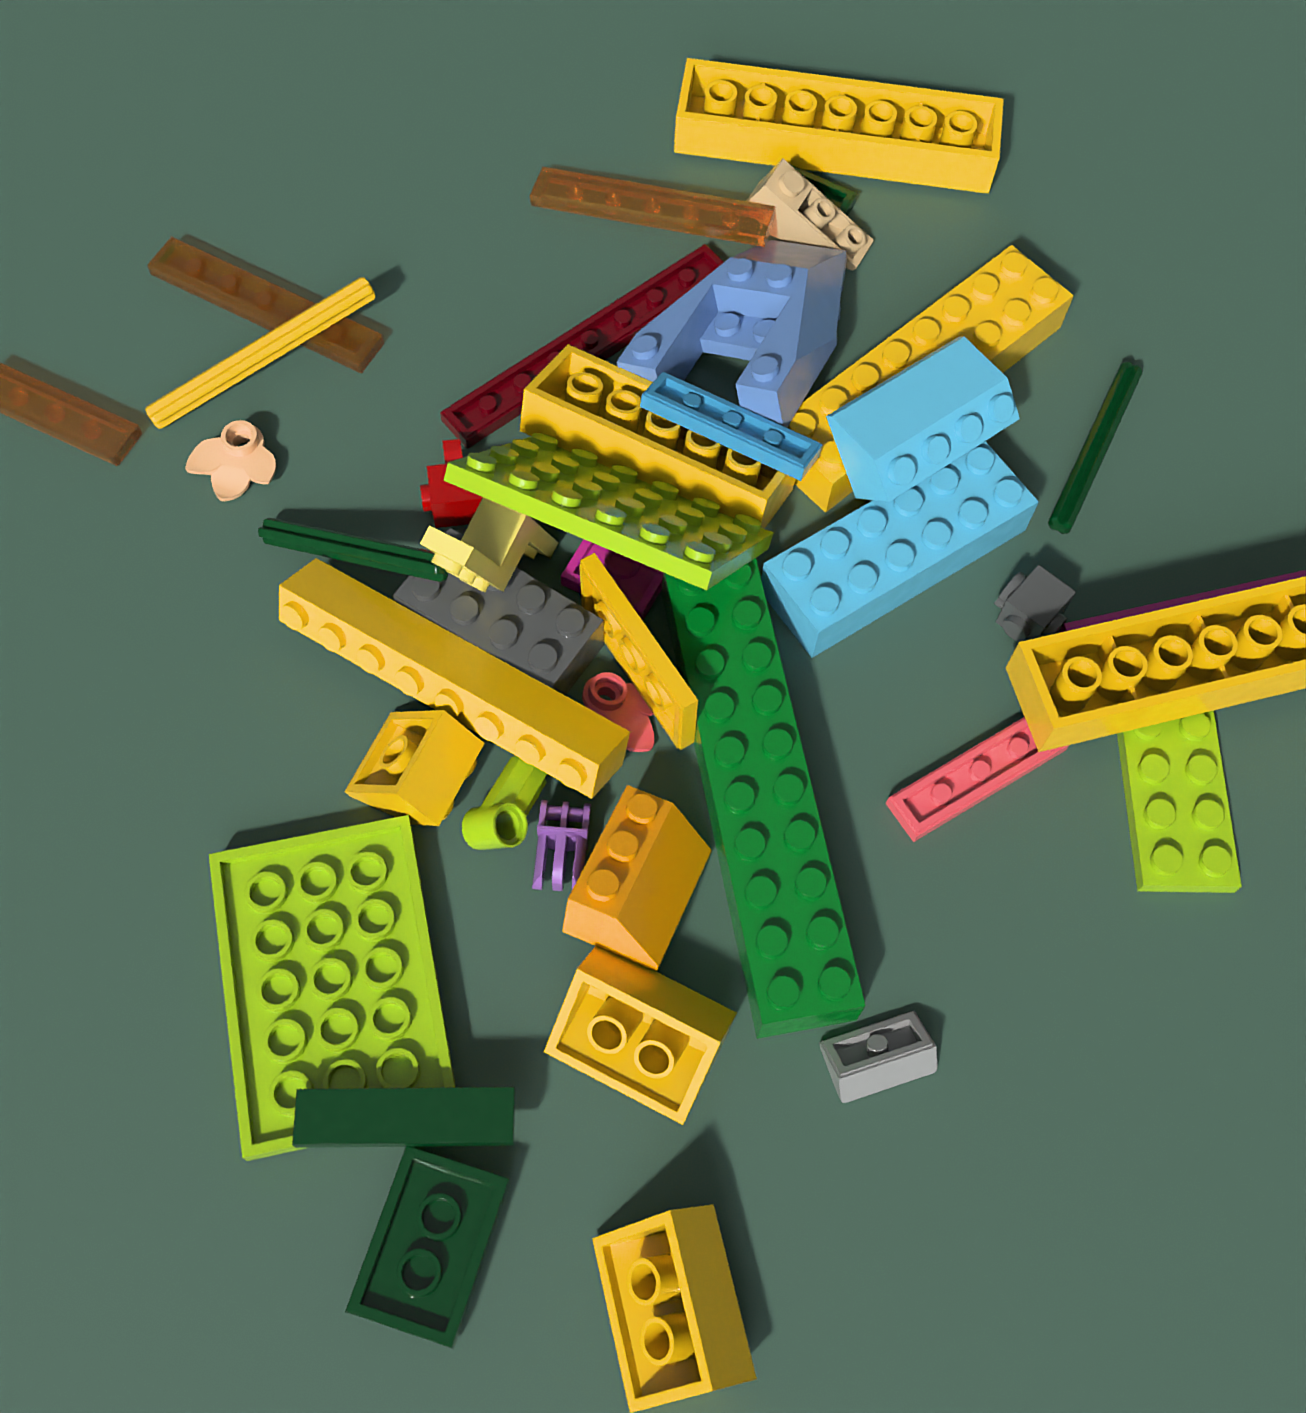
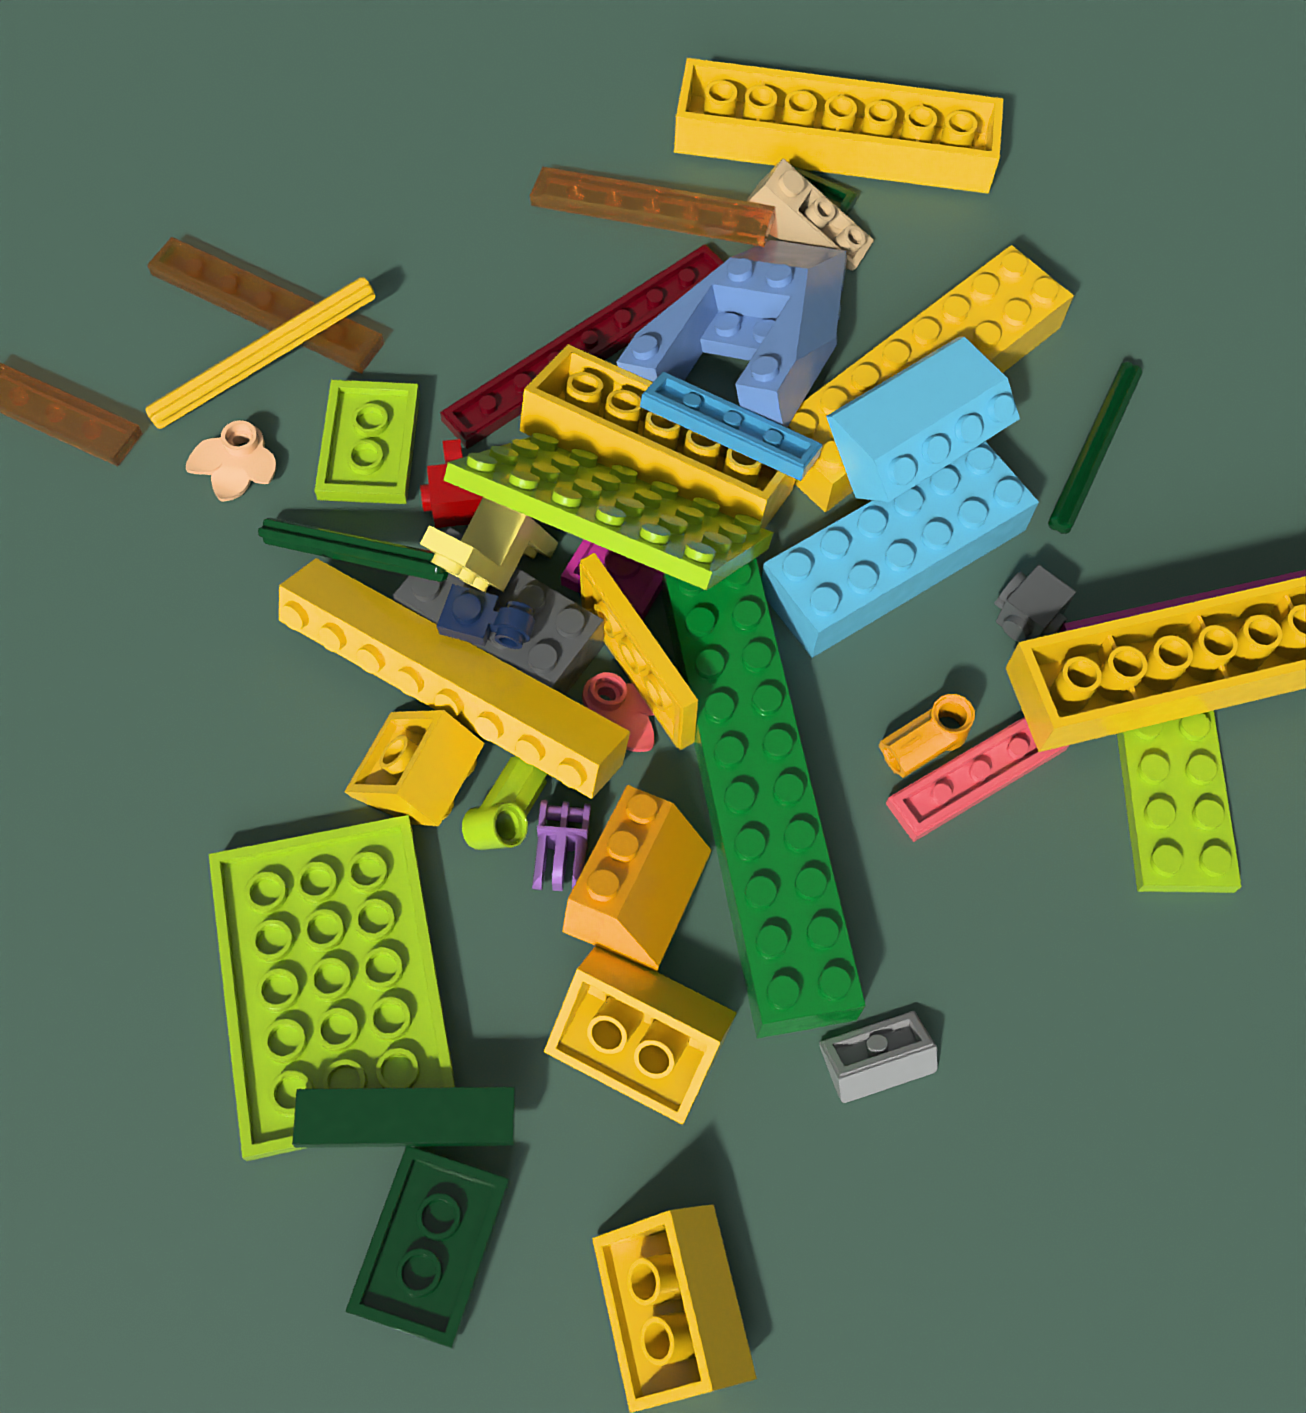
(367, 442): none -> lime plate
(474, 613): none -> dark blue plate
(927, 736): none -> light orange piece

